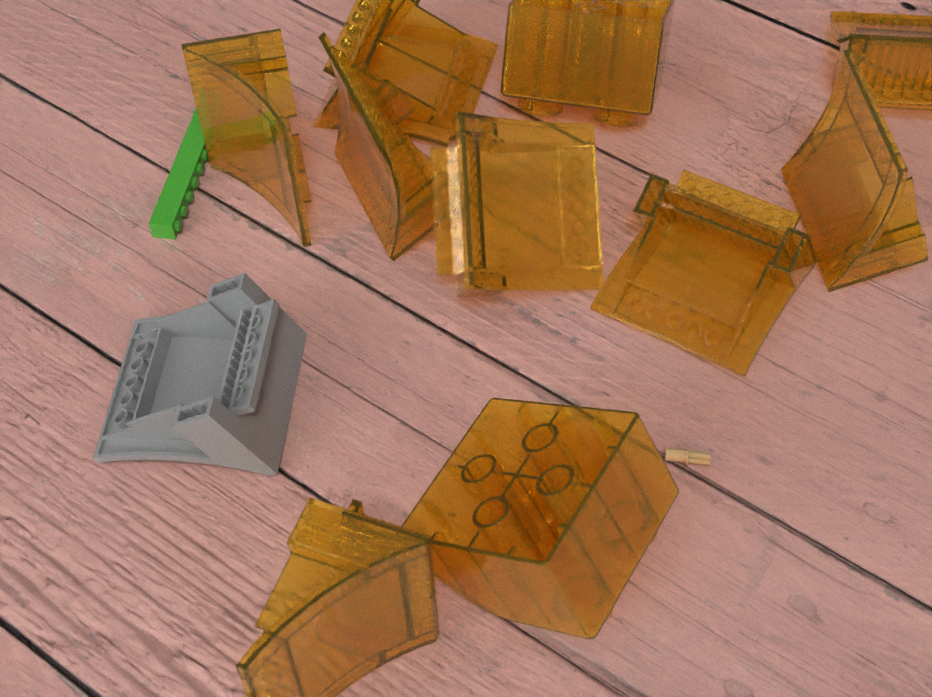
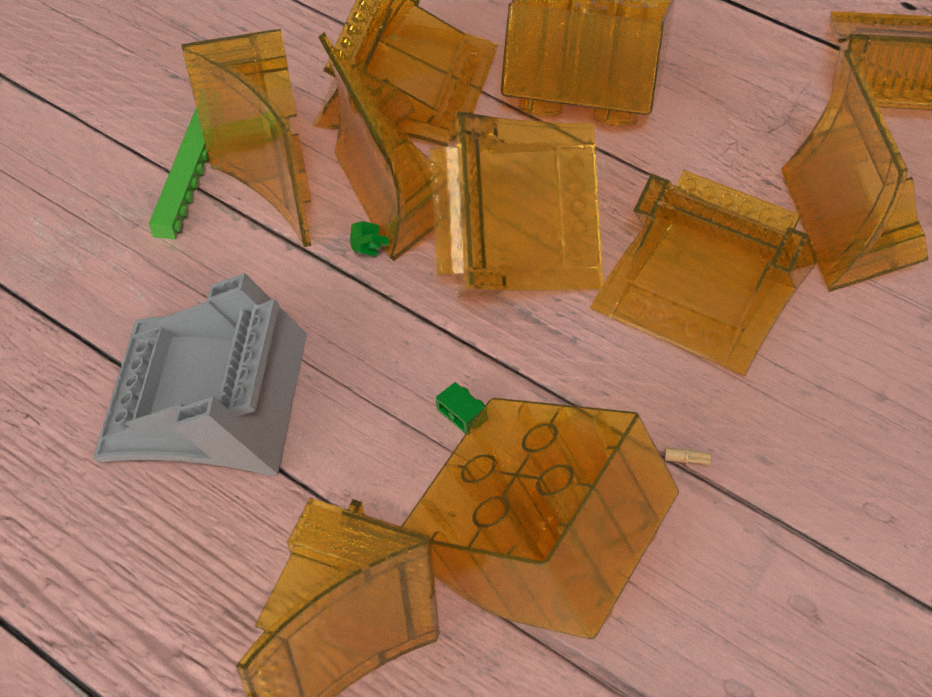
(366, 238): none -> green brick
(459, 406): none -> green brick

